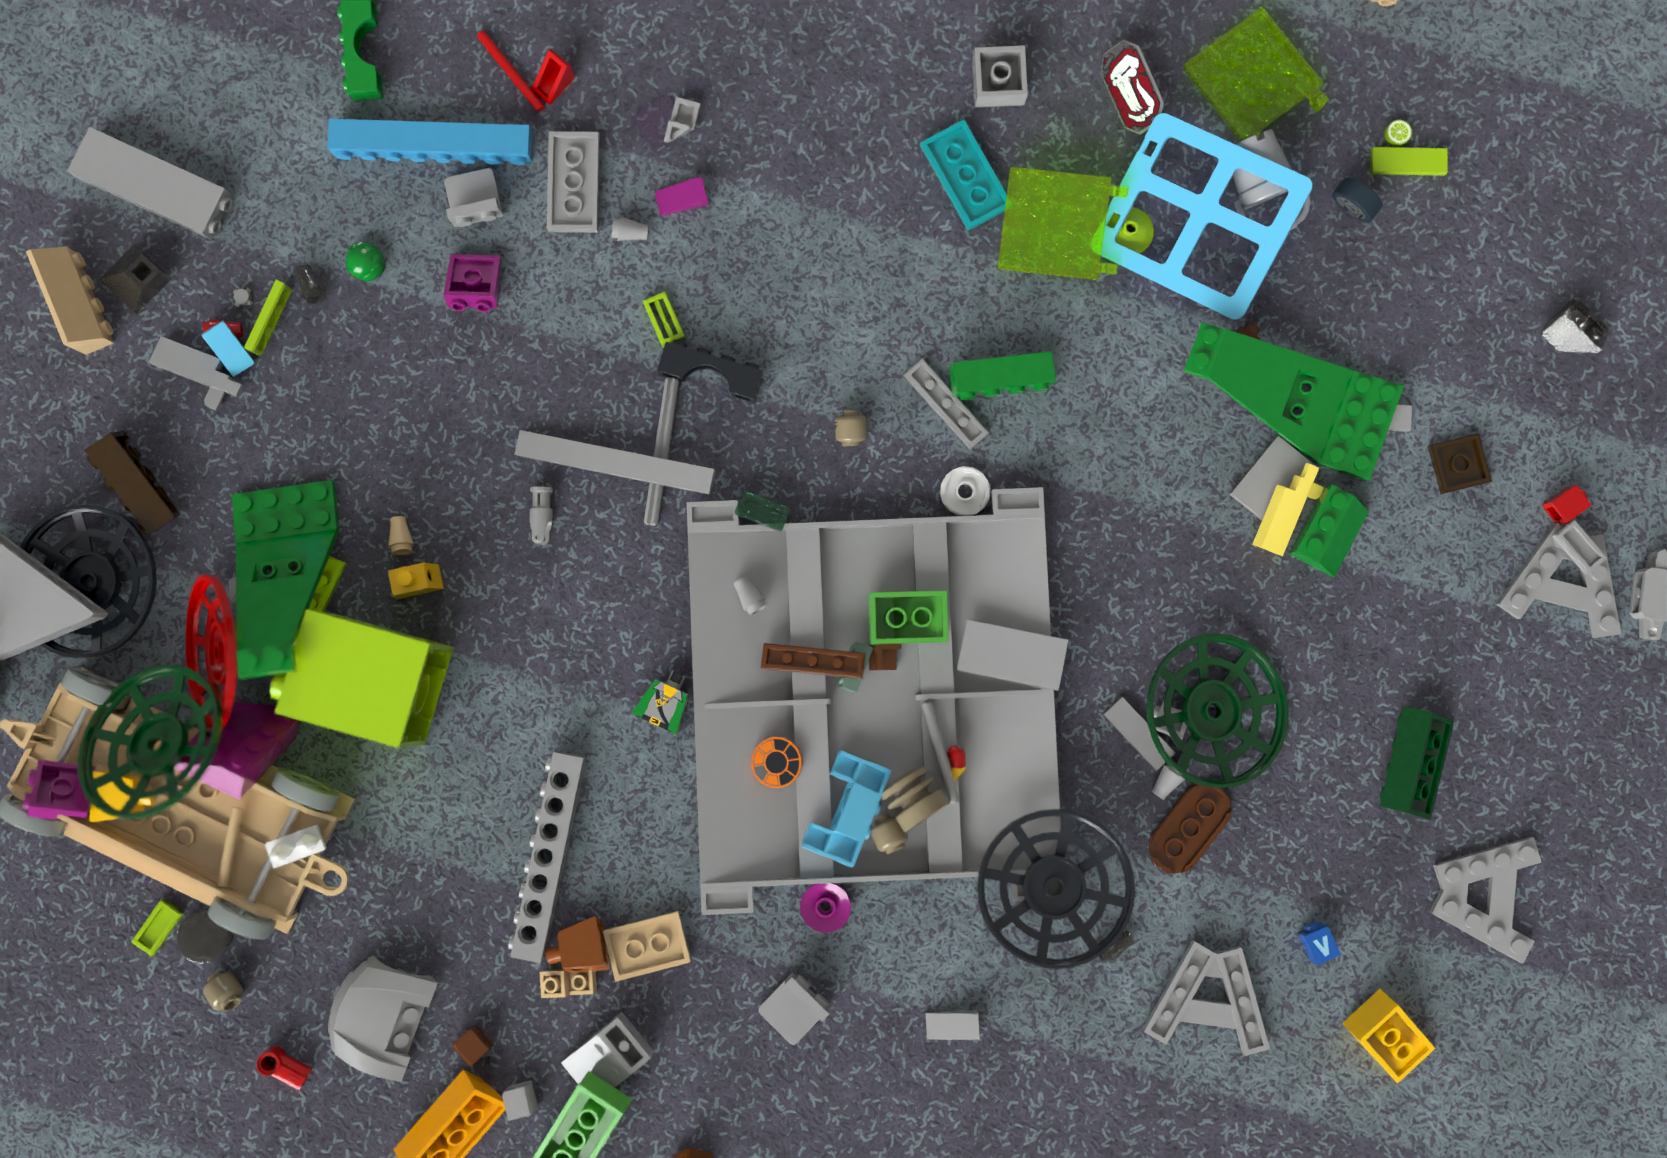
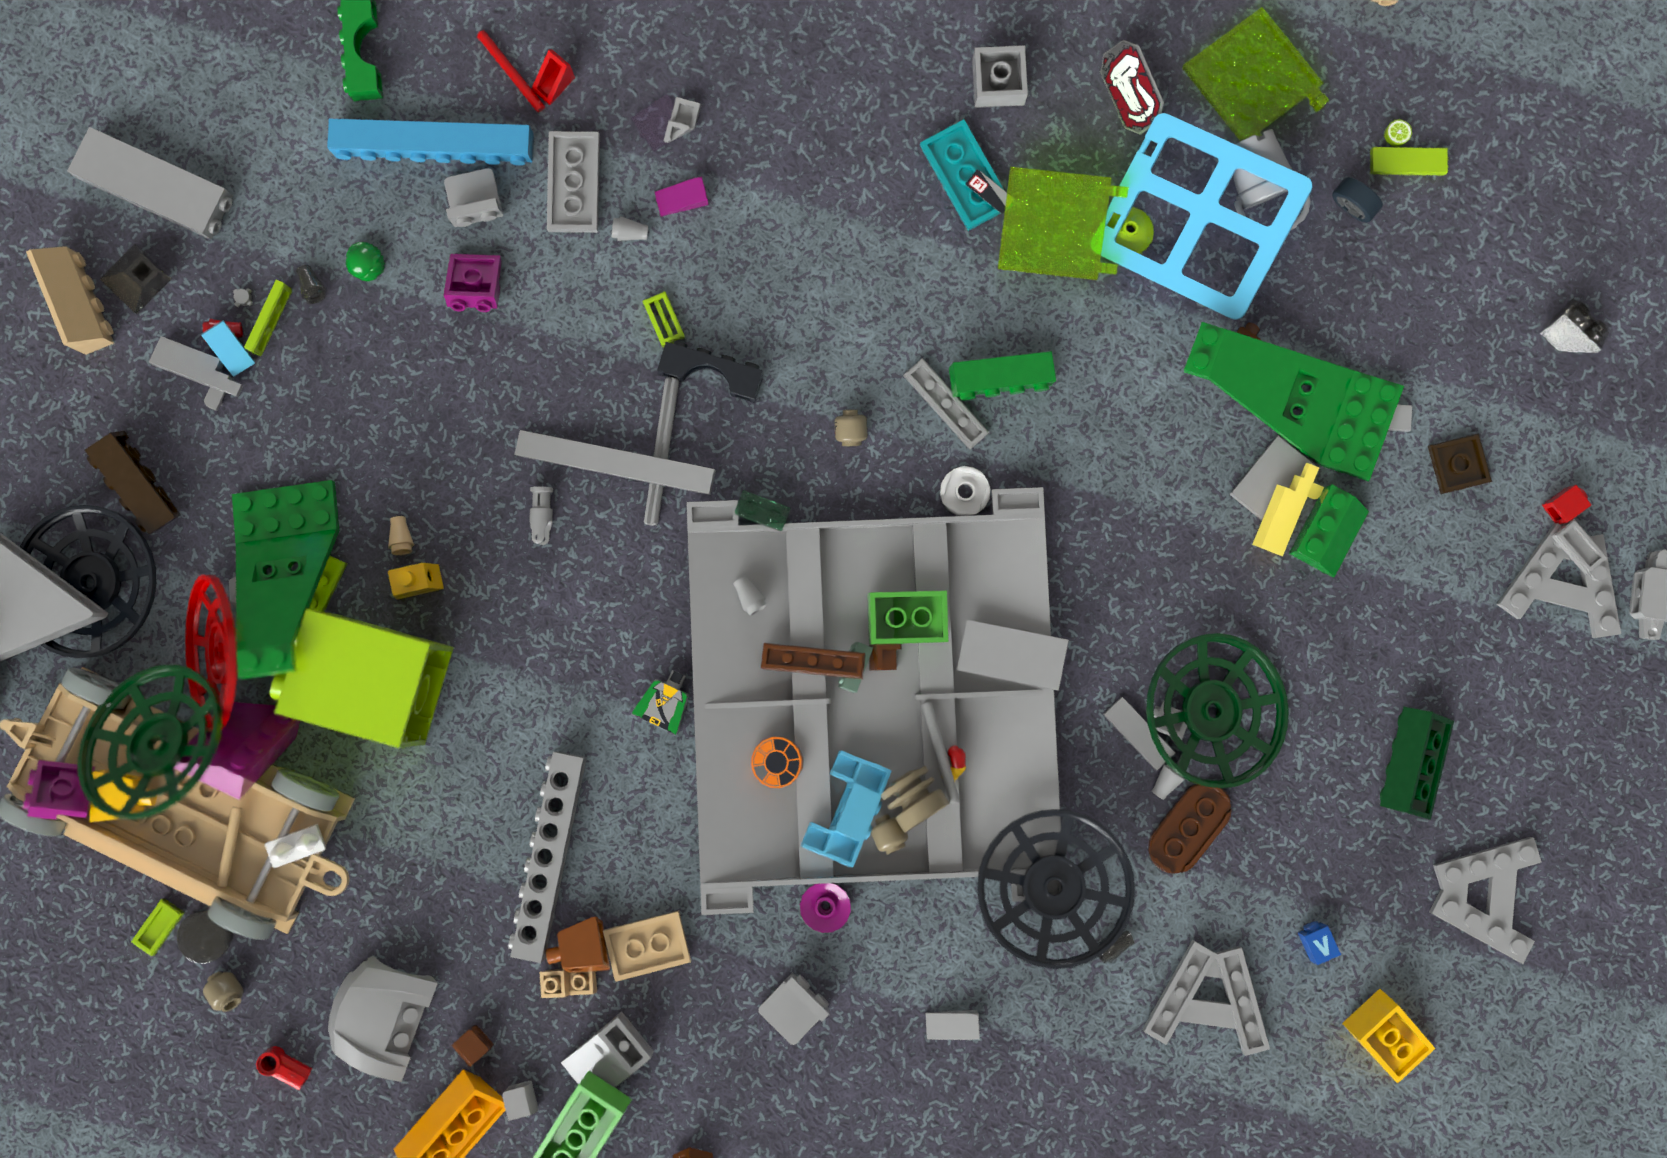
(988, 190): none -> sticker

